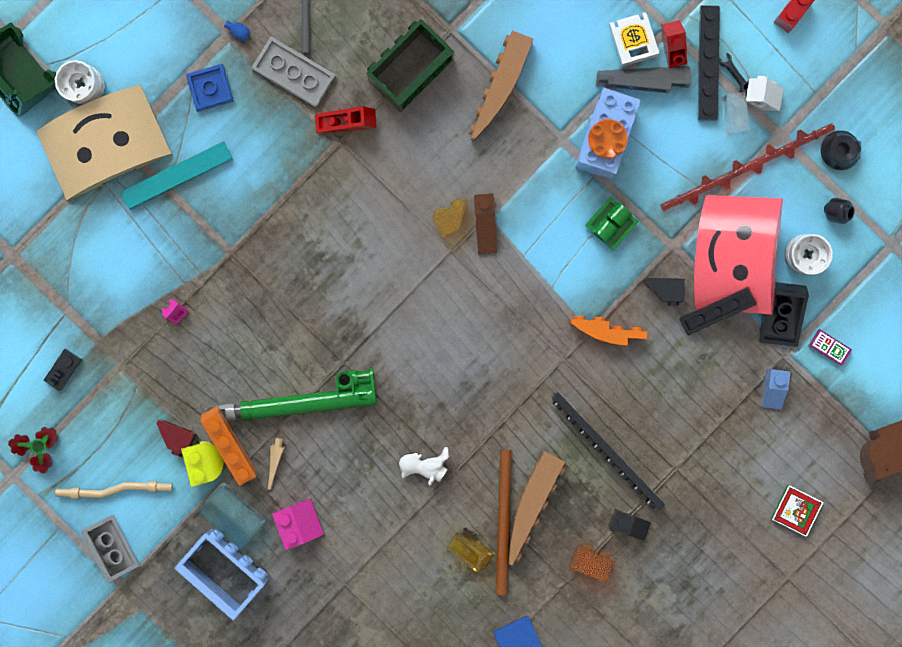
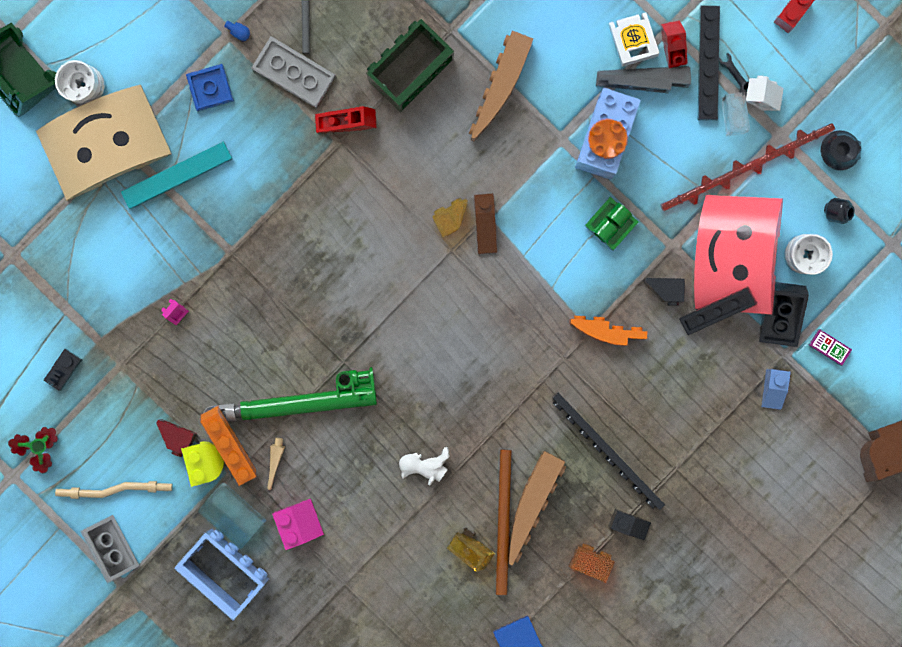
(797, 510): tile -> none

